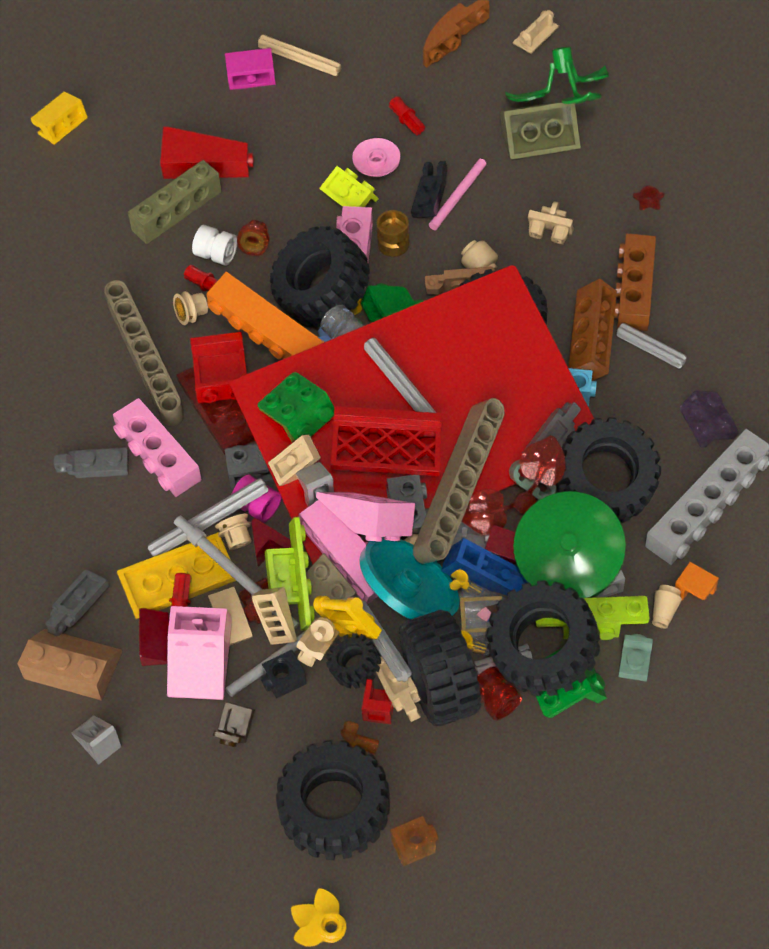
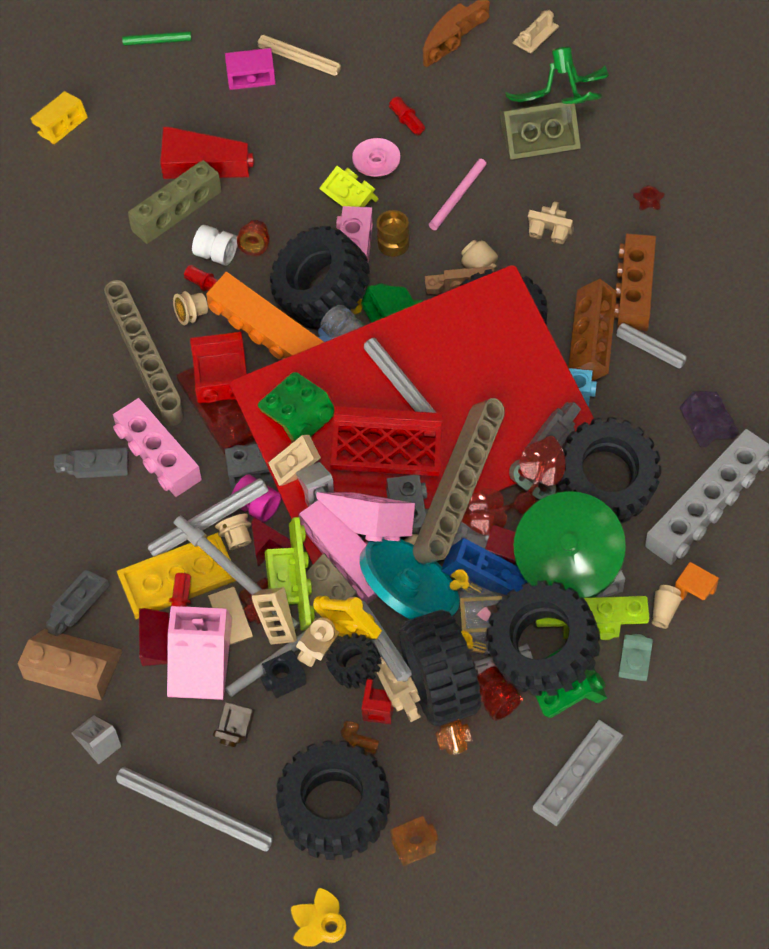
(157, 38): none -> green bar
(195, 809): none -> light grey axle
(429, 191): black hinge -> none
(454, 737): none -> clear orange gear
(577, 772): none -> light grey tile

